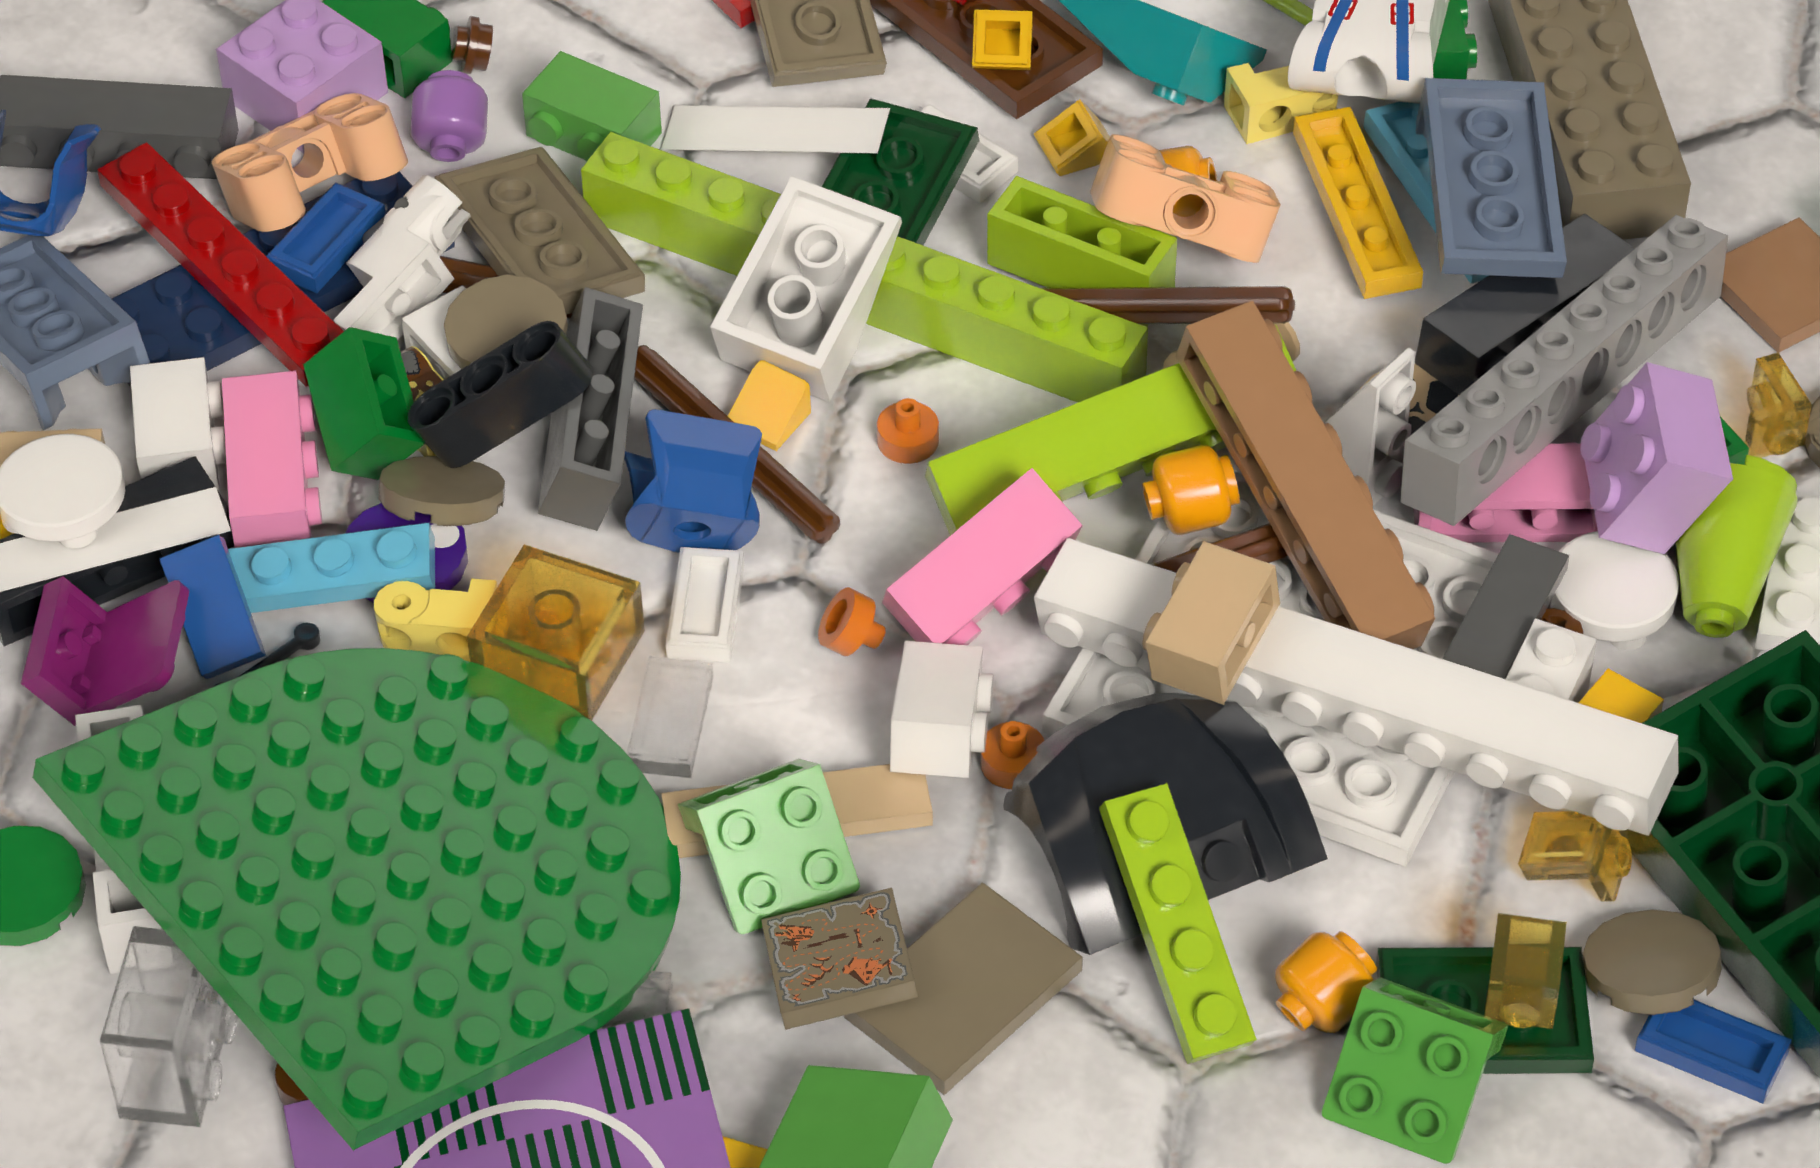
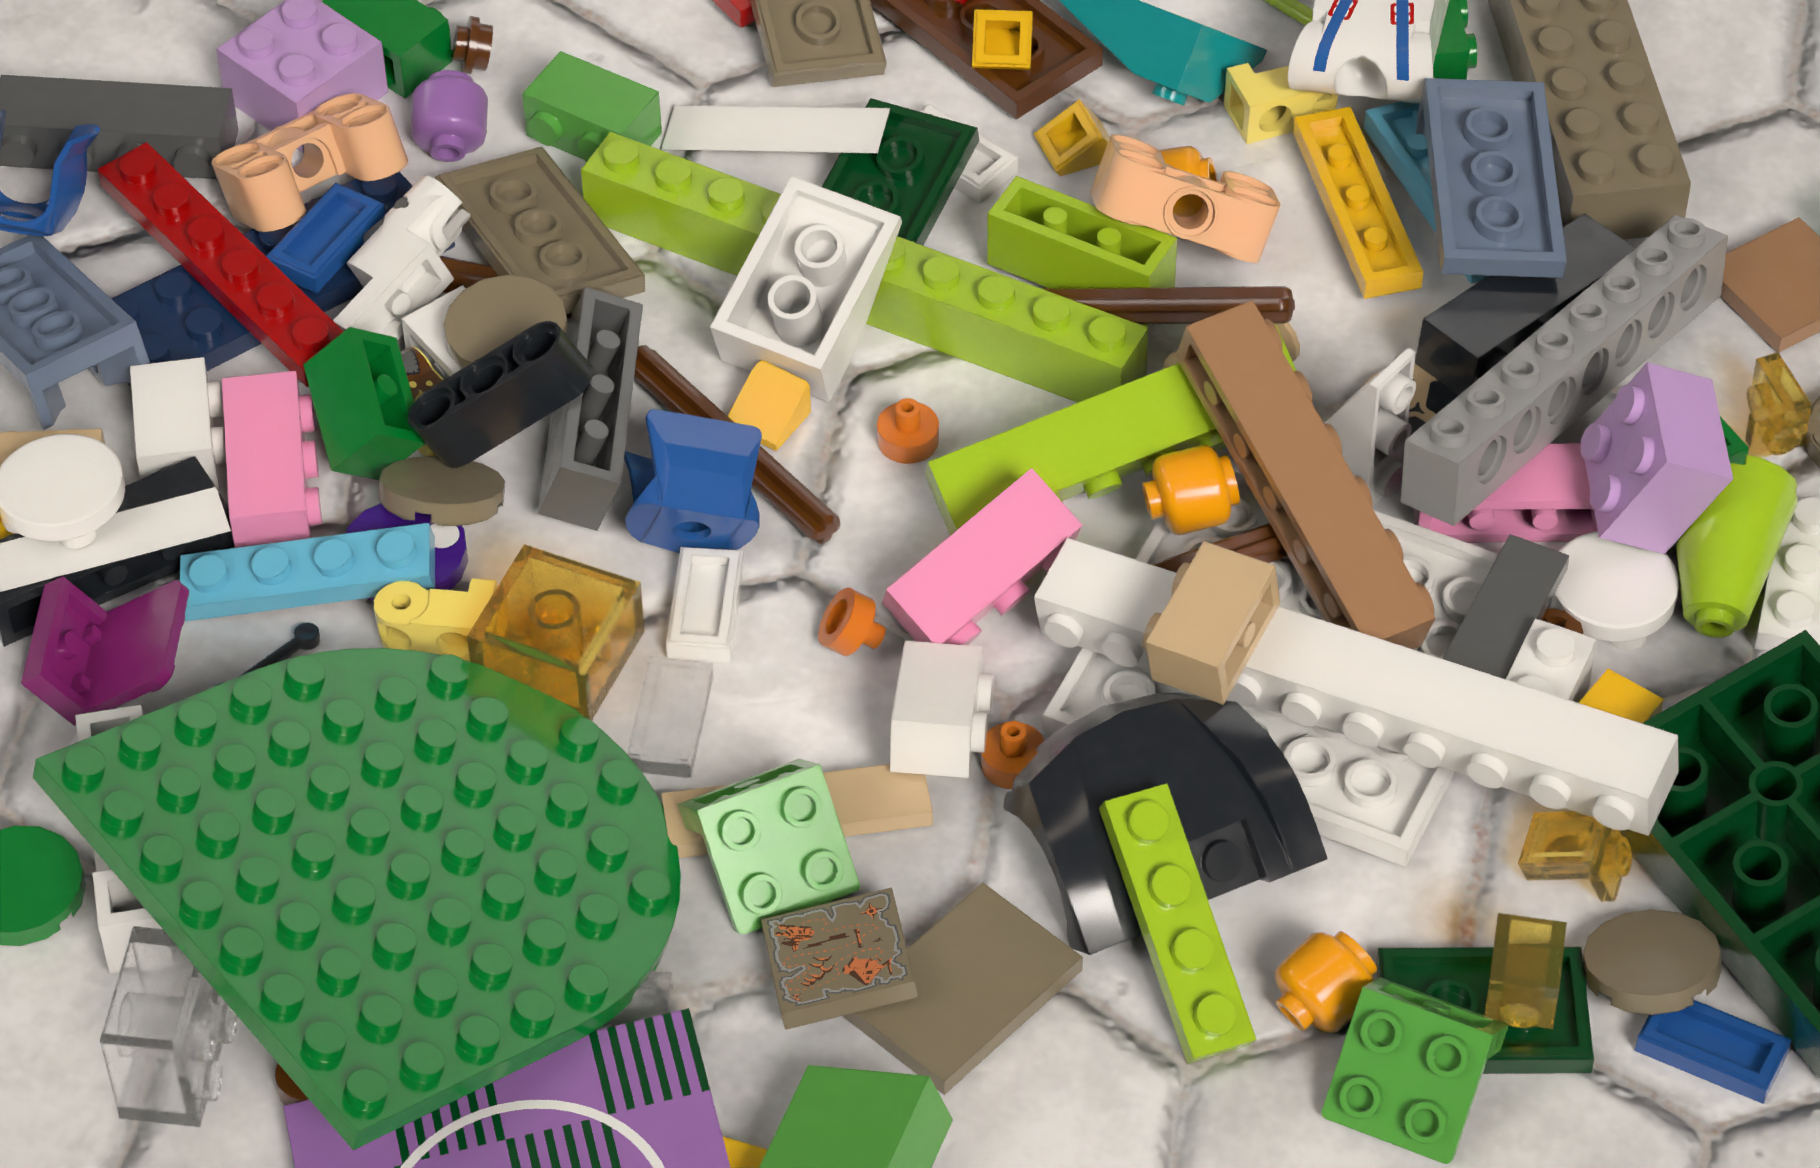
(216, 609): blue tile -> none

